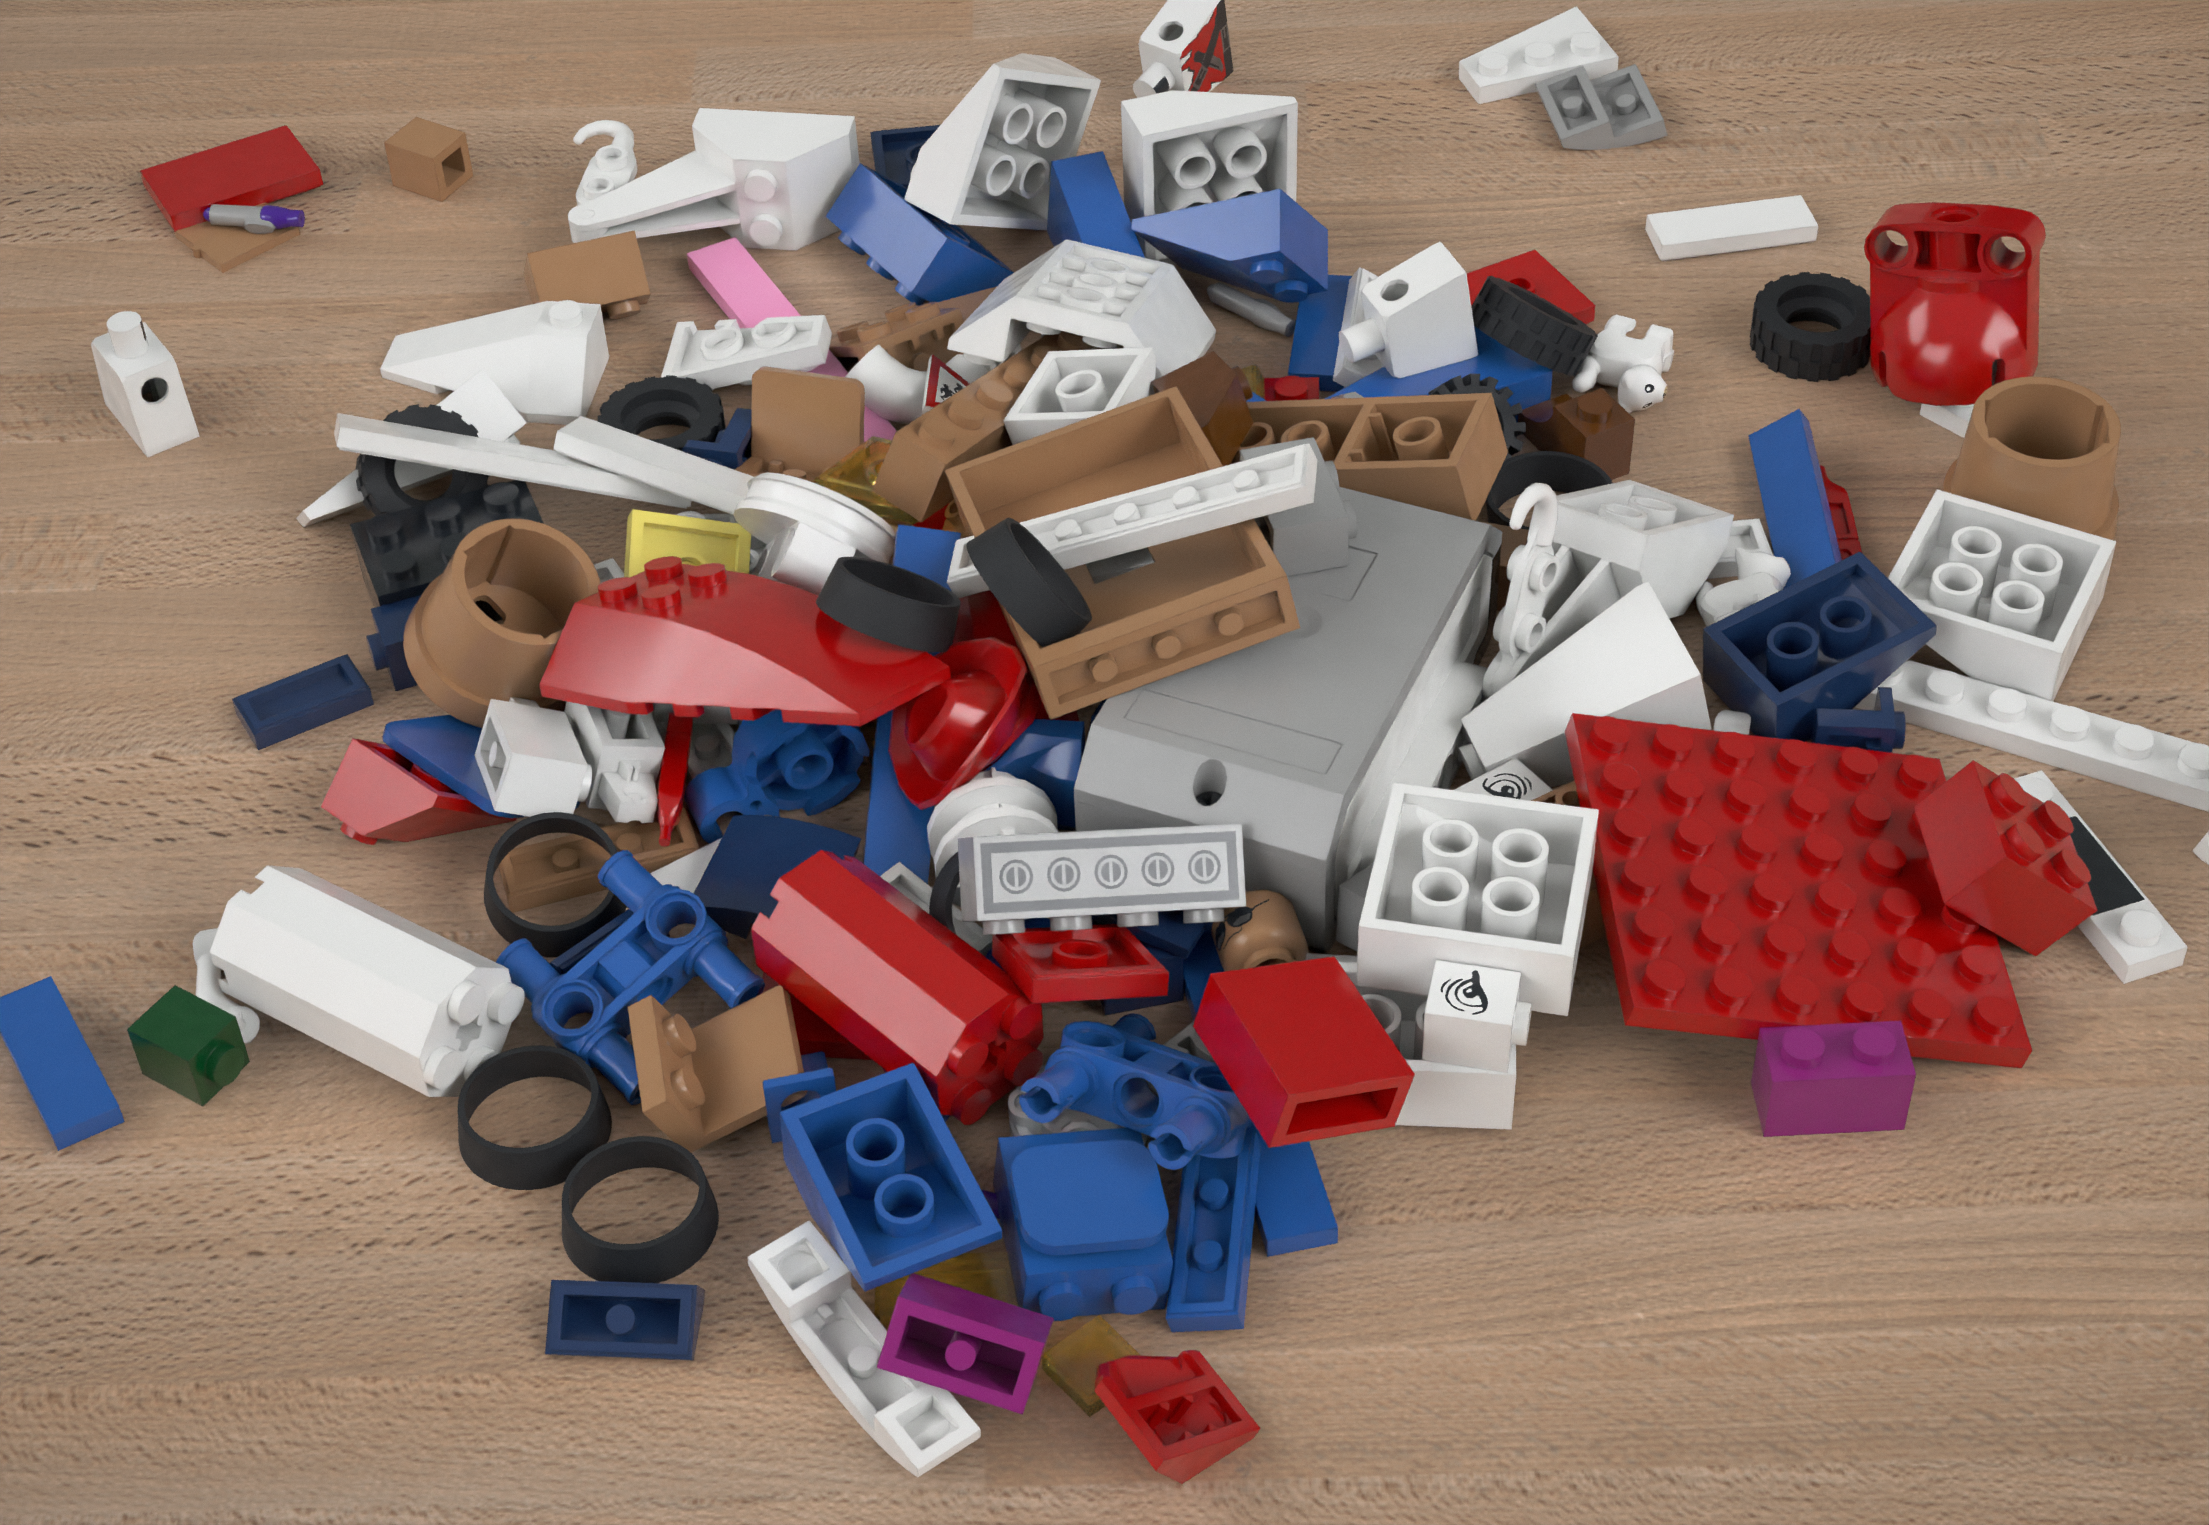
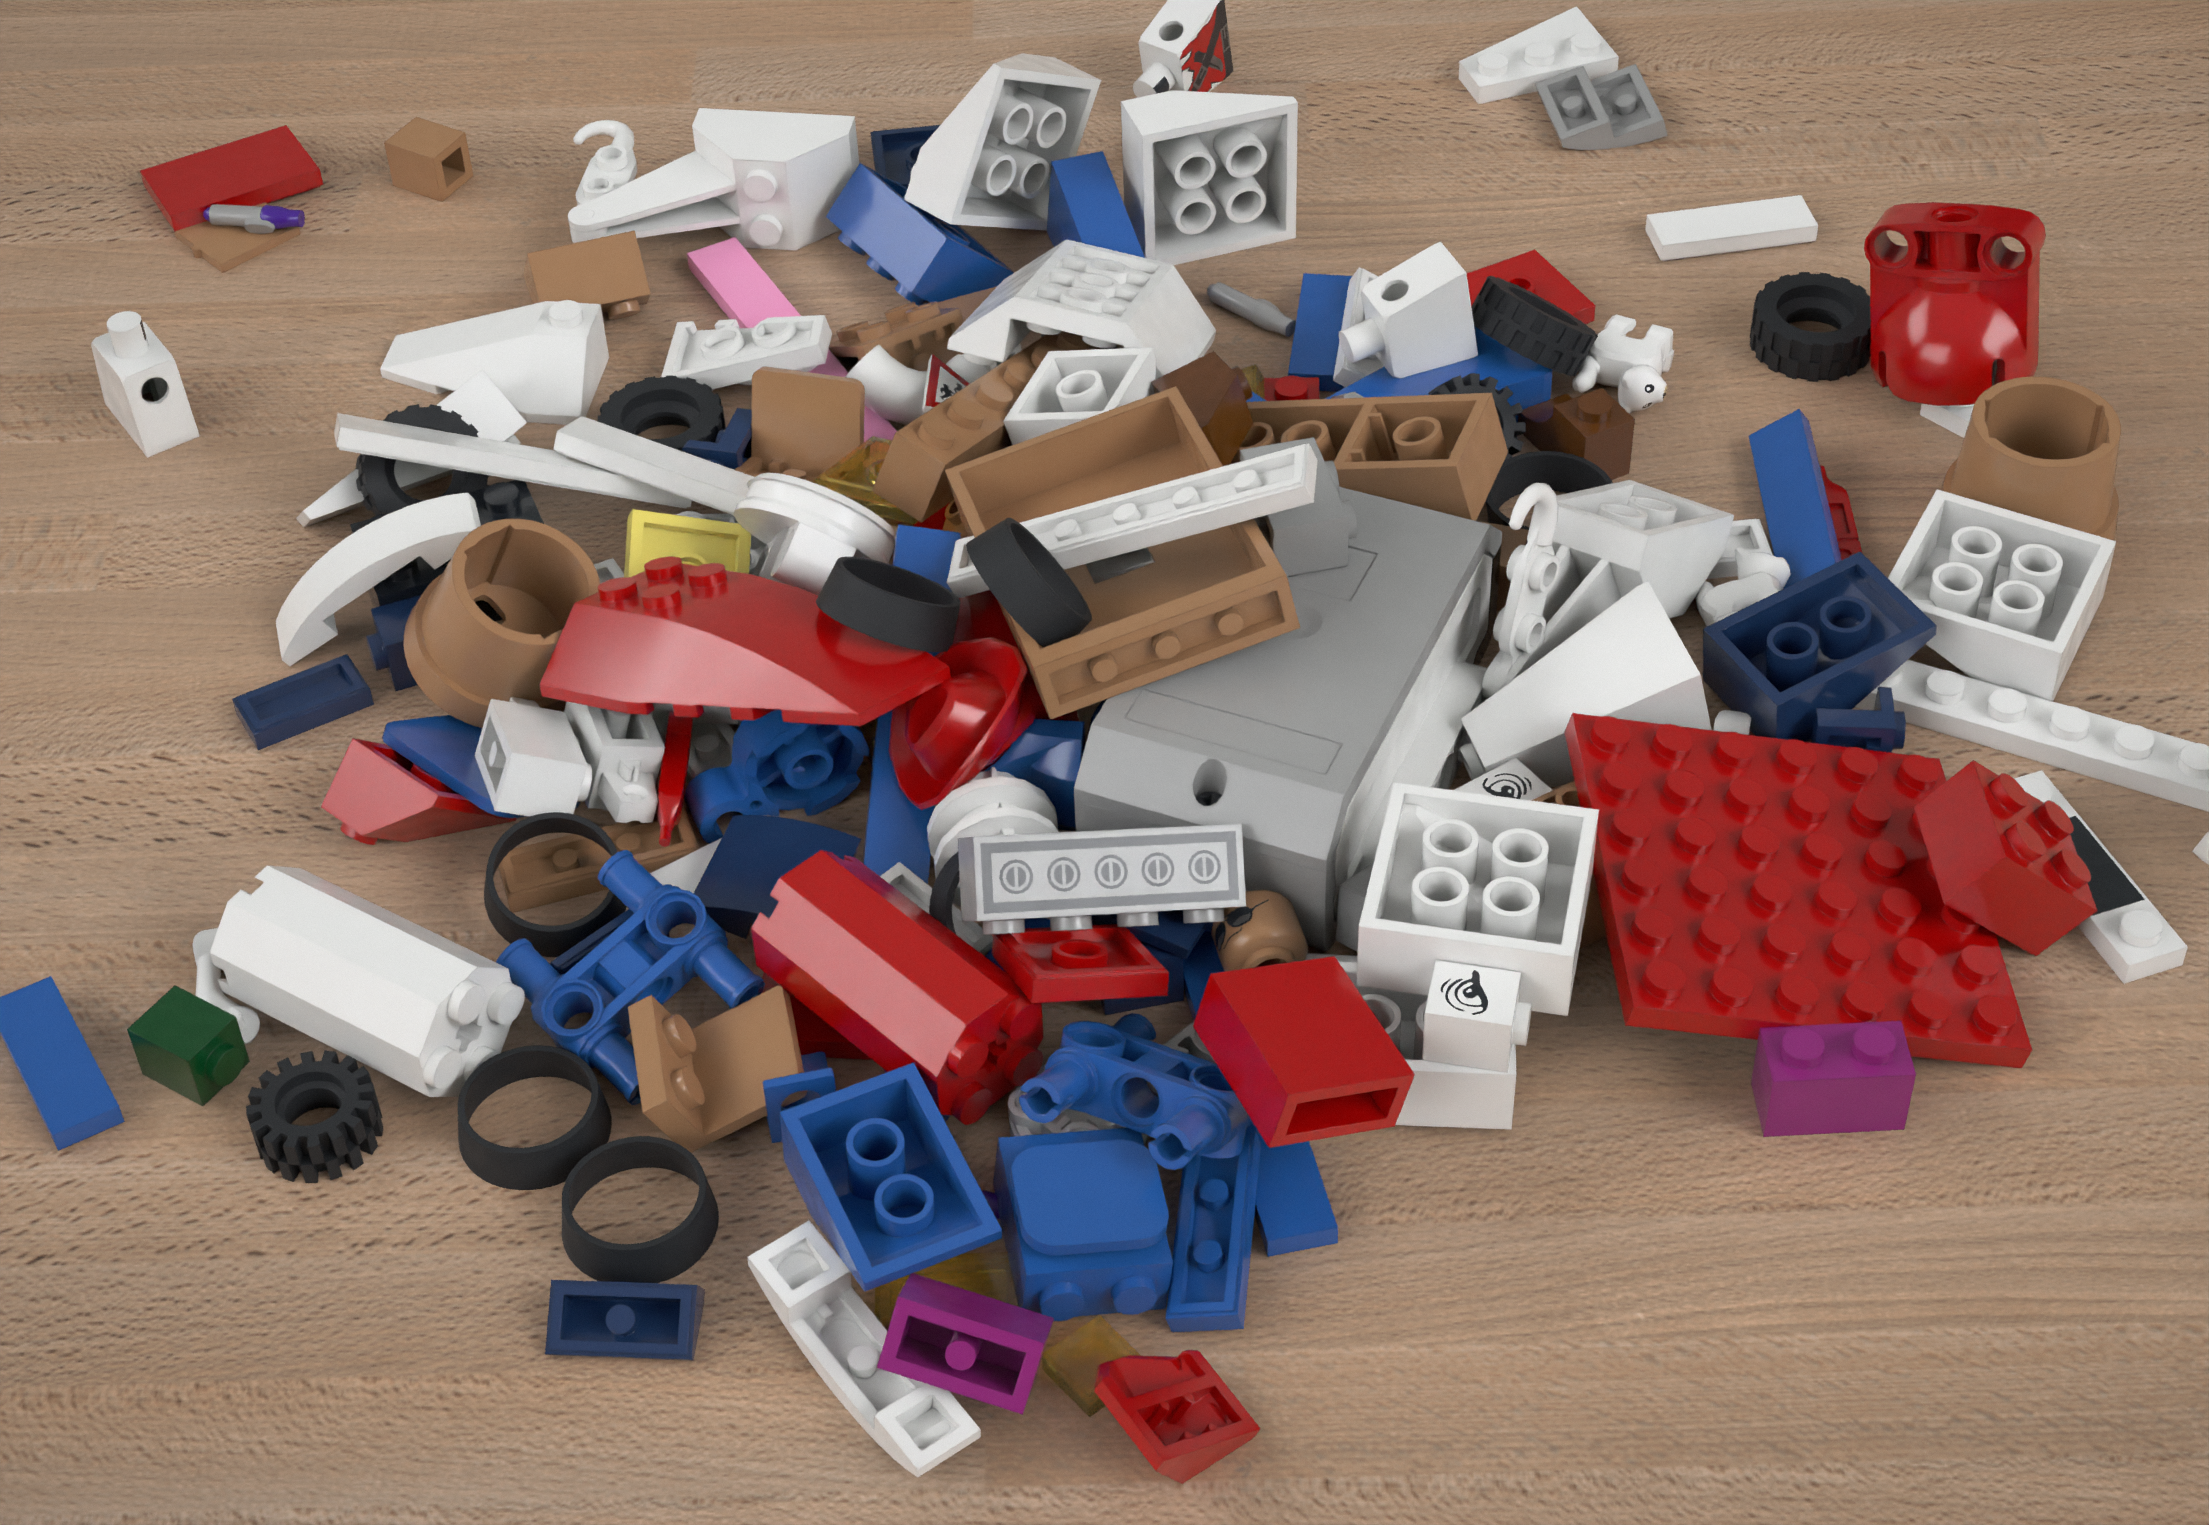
(318, 1145): none -> black tyre
(364, 560): none -> white slope
(1248, 242): blue slope -> none

